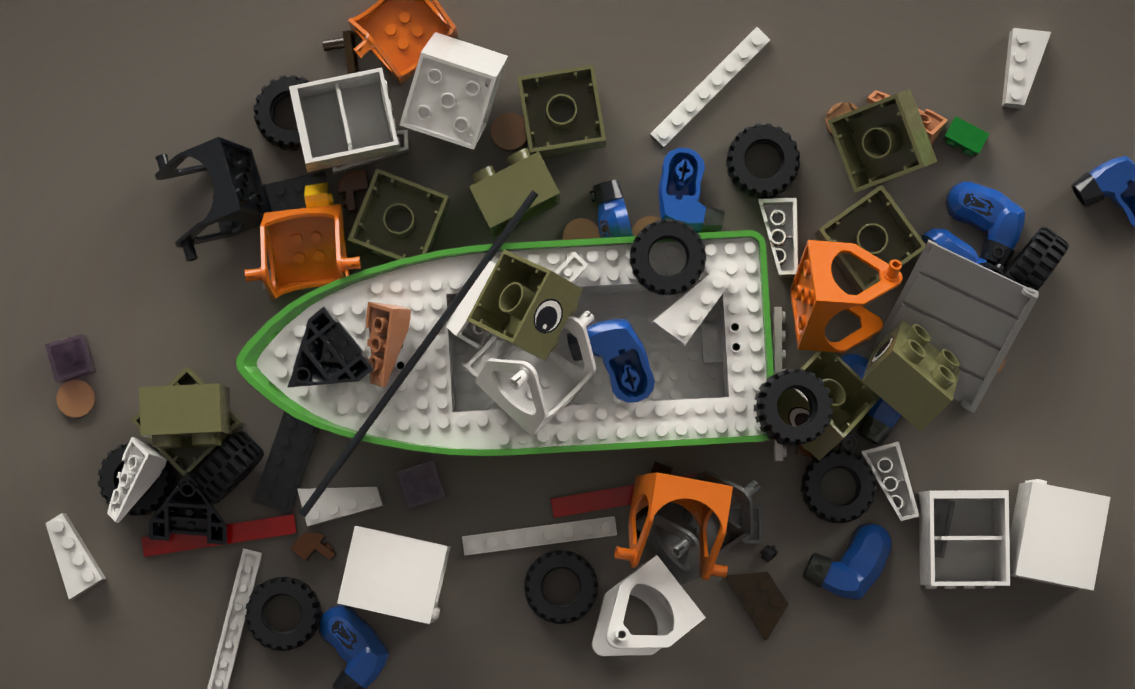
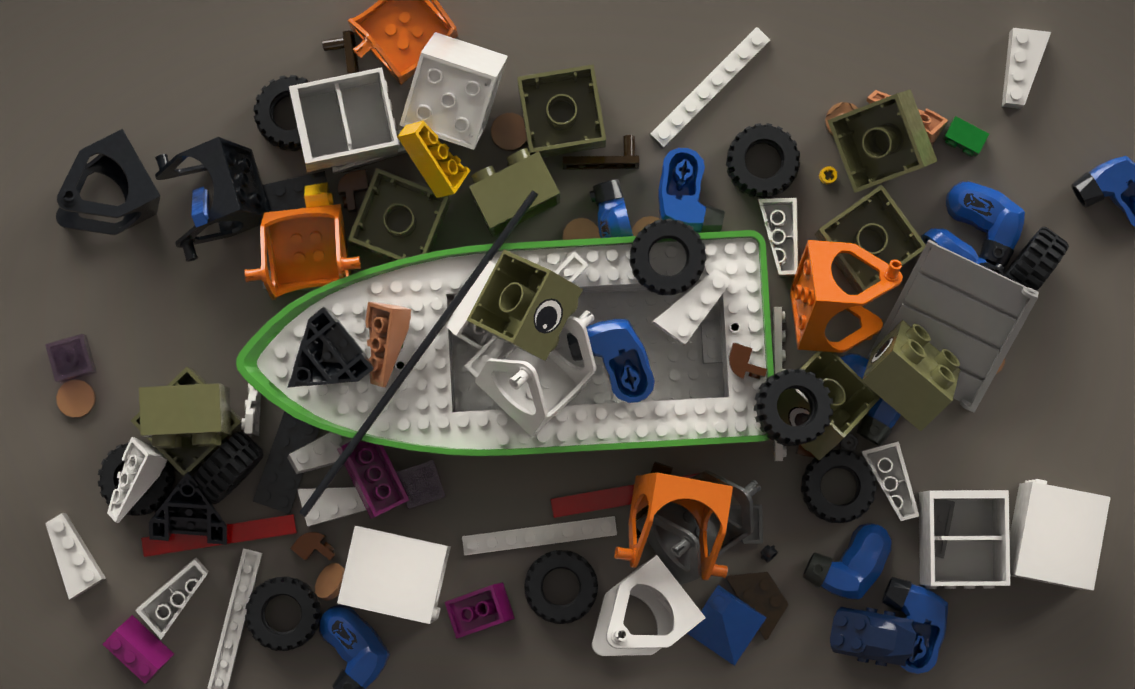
(121, 164): none -> black piece
(138, 649): none -> magenta slope
(168, 601): none -> white wedge
(200, 206): none -> blue piece
(251, 422): none -> white plate
(318, 453): none -> white wedge
(329, 582): none -> medium nougat tile
(374, 478): none -> magenta brick
(434, 161): none -> yellow wedge
(479, 610): none -> magenta slope
(628, 161): none -> dark brown piece
(727, 625): none -> blue slope
(739, 359): none -> reddish brown brick
(822, 176): none -> yellow bush
(873, 636): none -> dark blue slope
(929, 622): none -> blue piece

